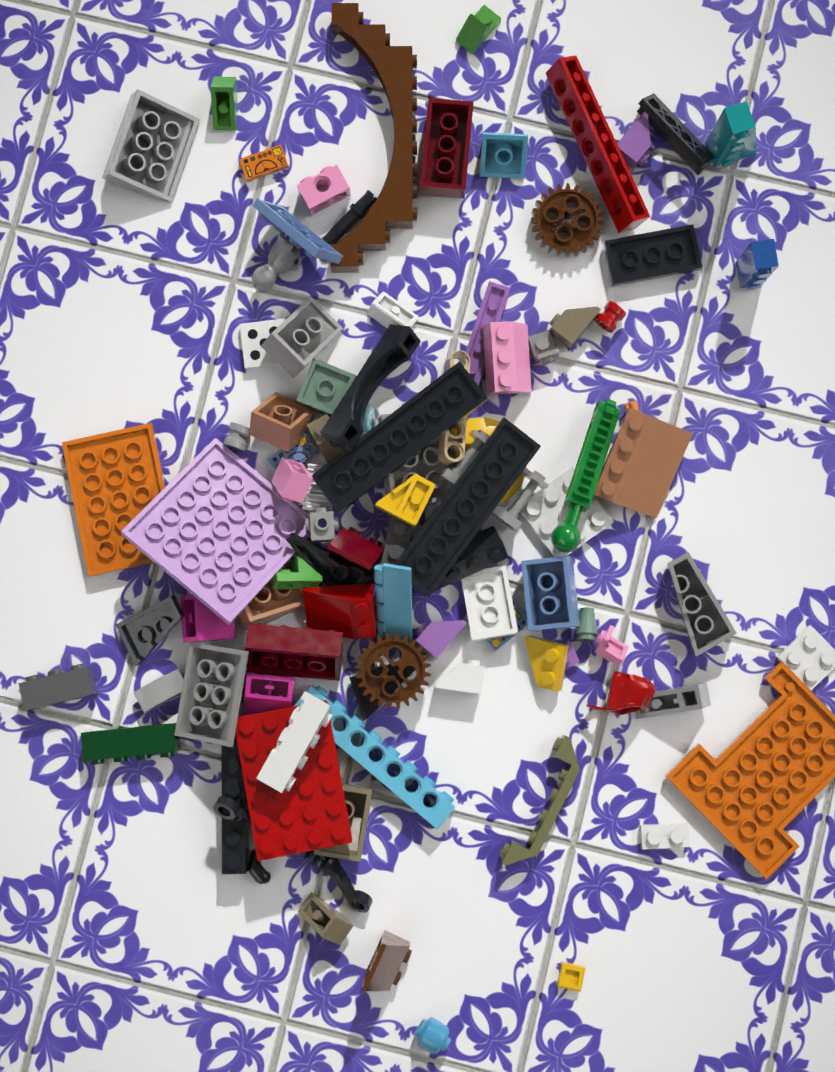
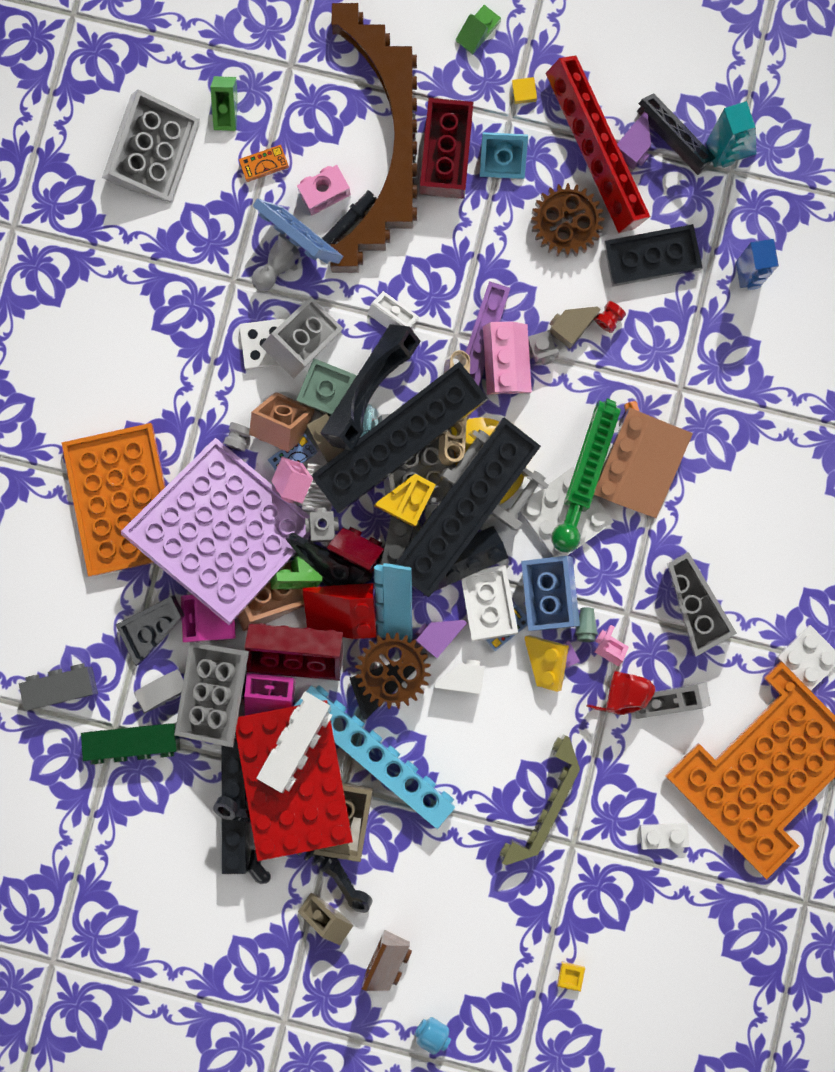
(524, 90): none -> yellow tile

